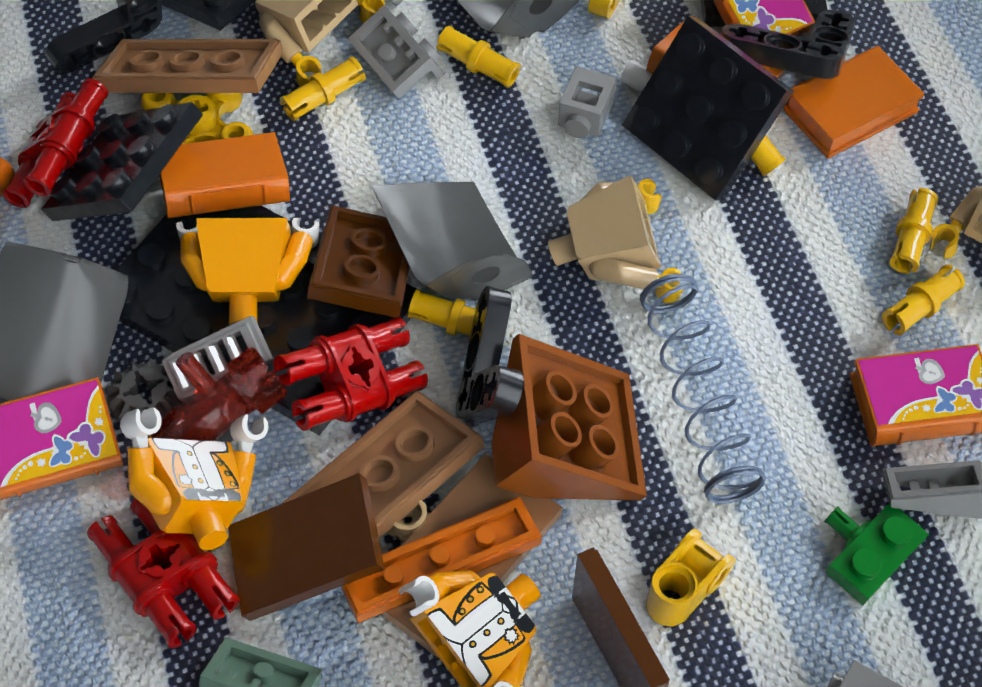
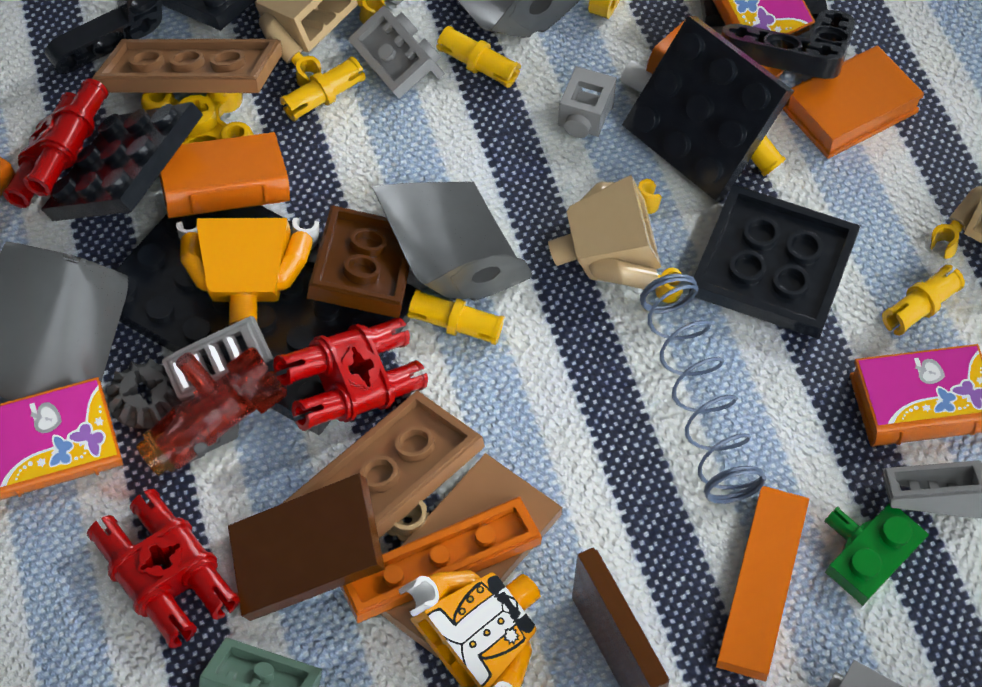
(191, 482): torso -> none
(485, 387): black beam -> none
(570, 429): dark orange slope -> none
(691, 572): yellow piece -> none
(763, 584): none -> orange tile
(775, 261): none -> black plate
(914, 230): yellow pin -> none

